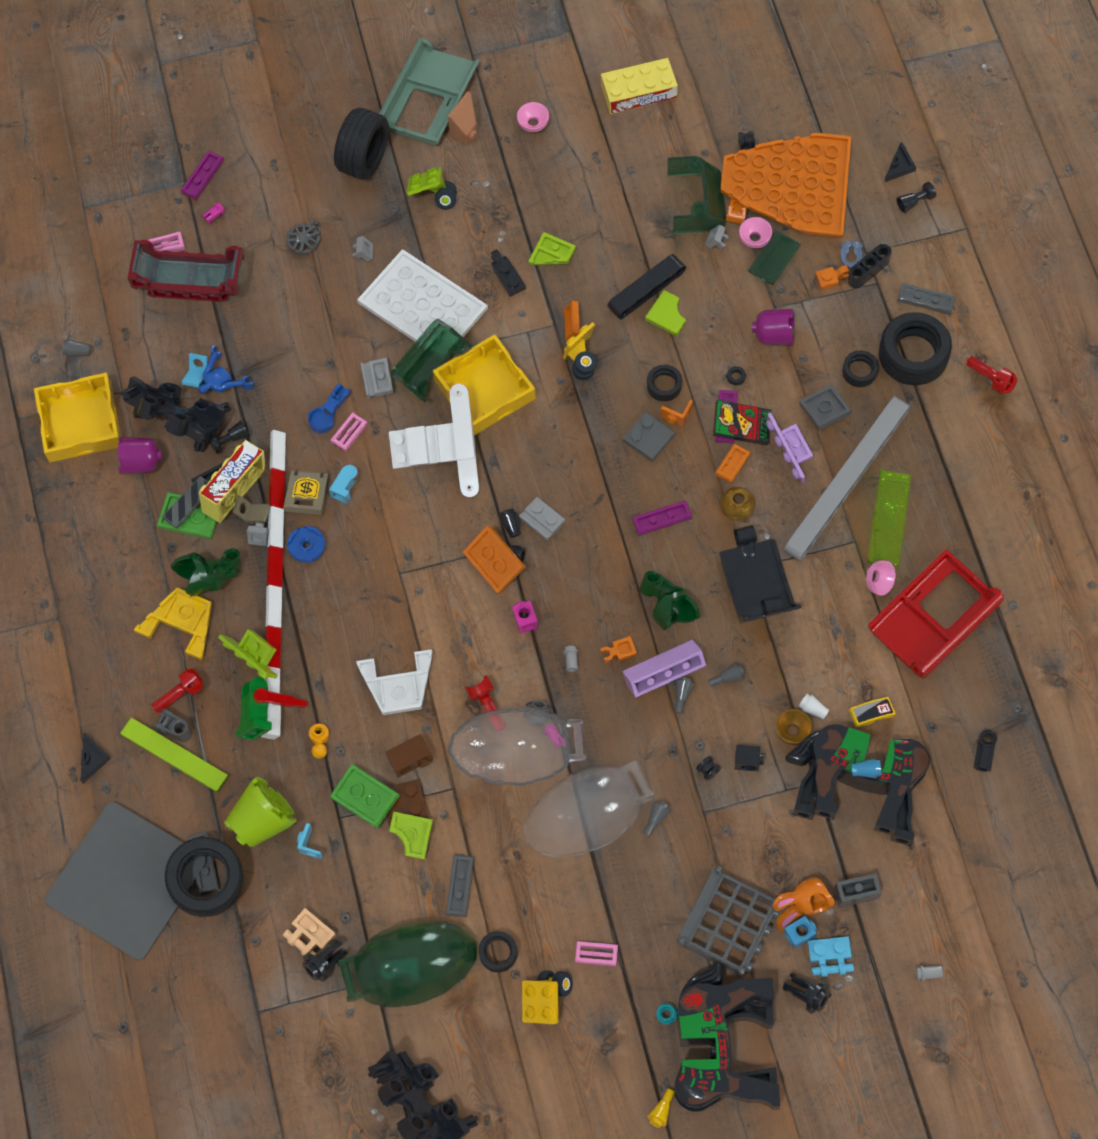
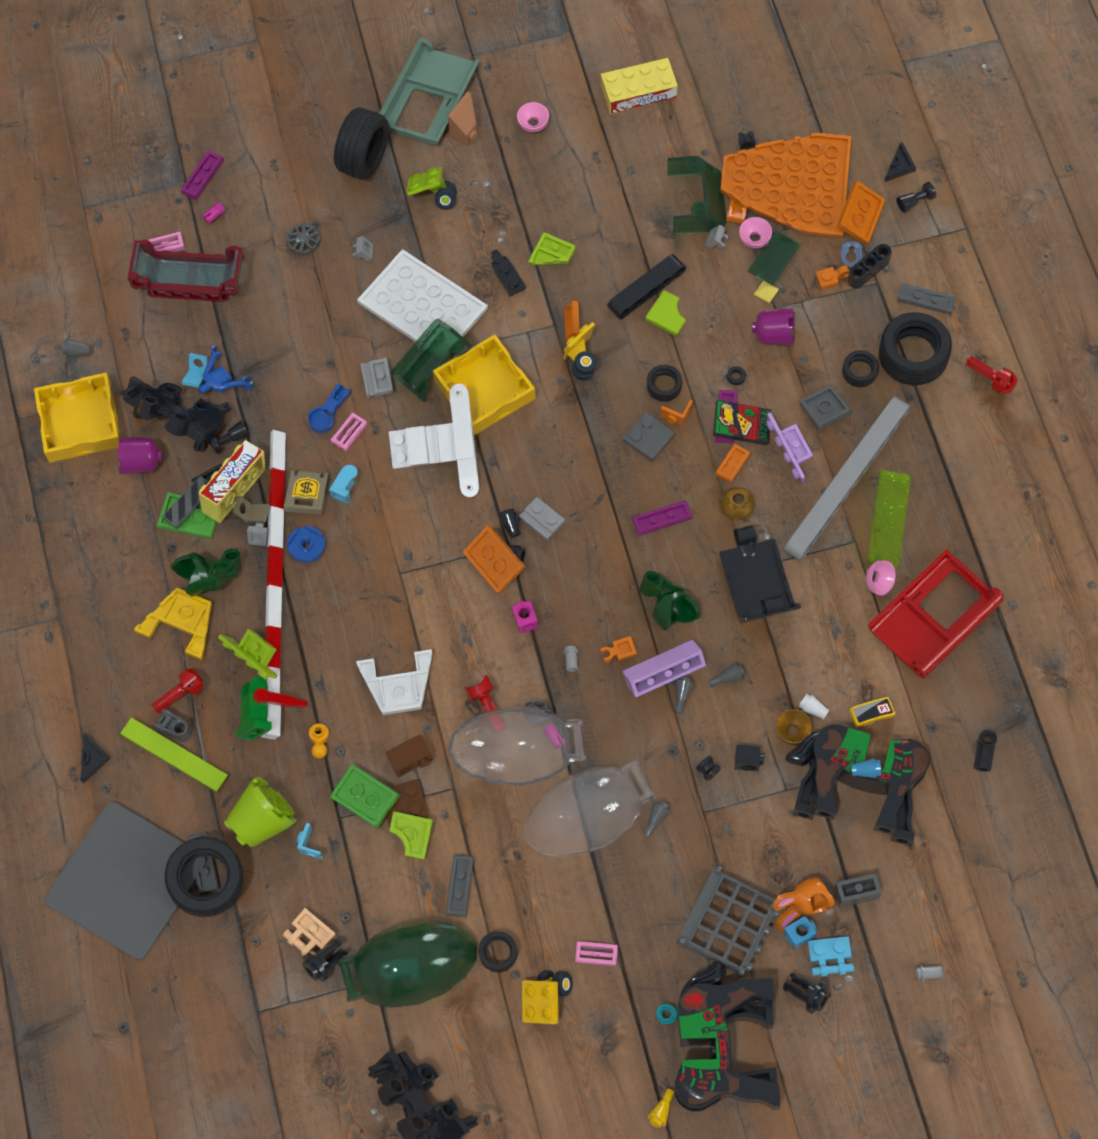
(766, 292): none -> light yellow slope
(861, 213): none -> orange plate

